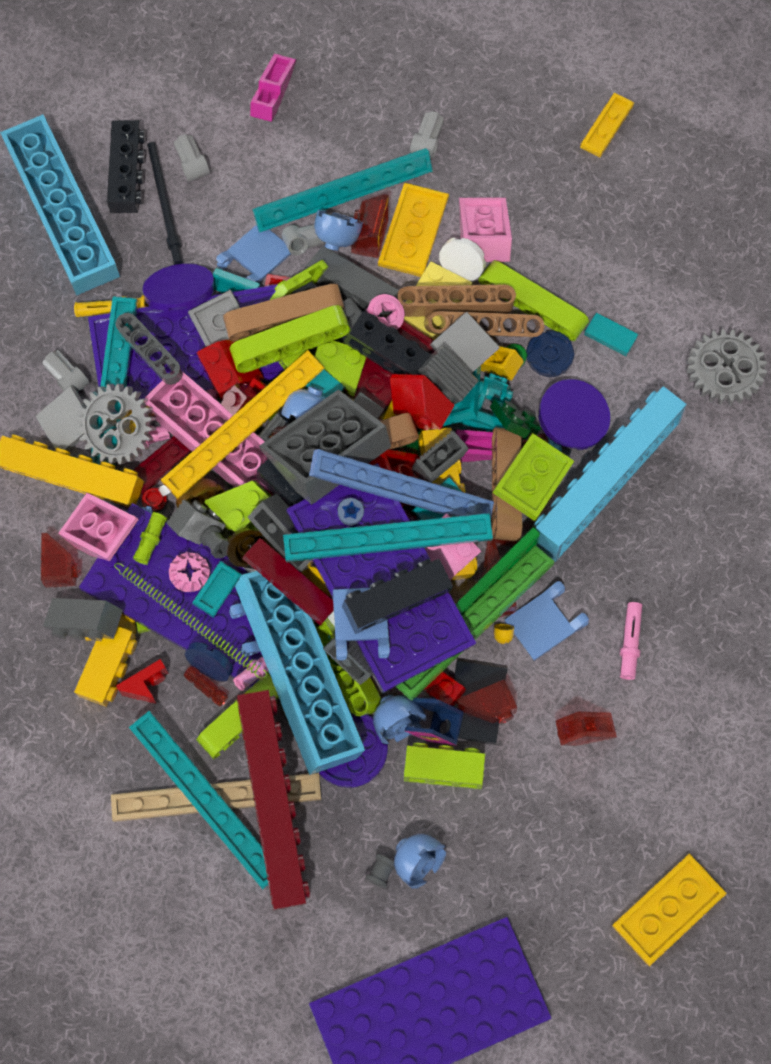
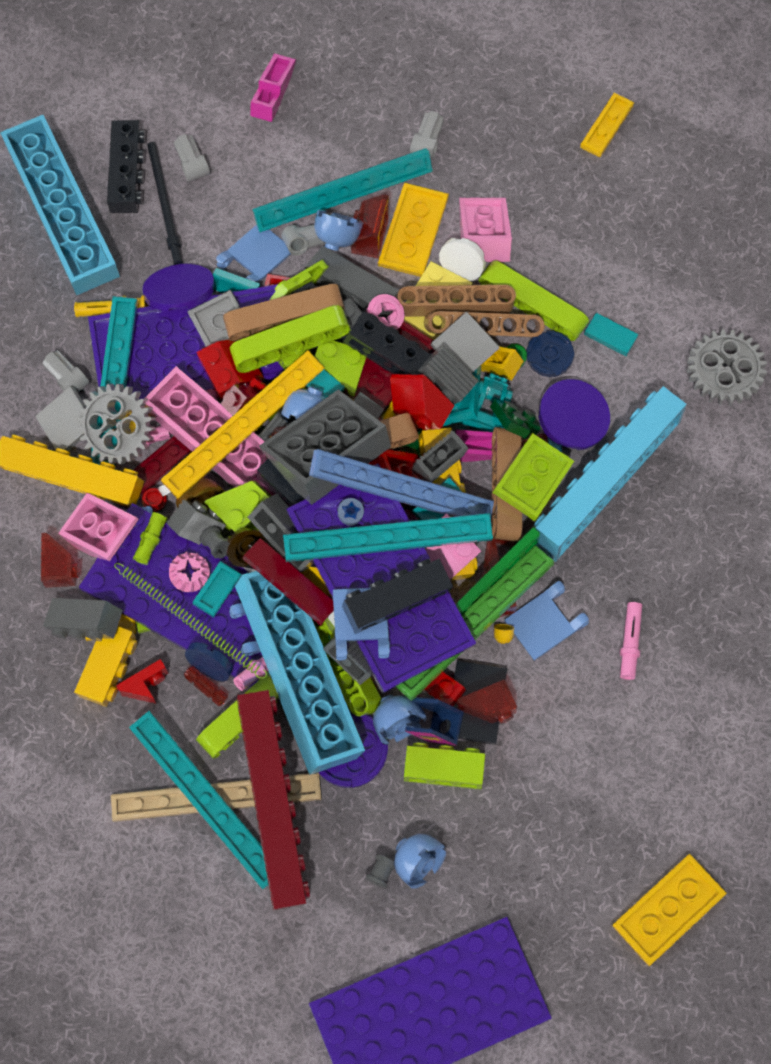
(150, 347): dark grey beam -> none
(585, 728): clear red slope -> none

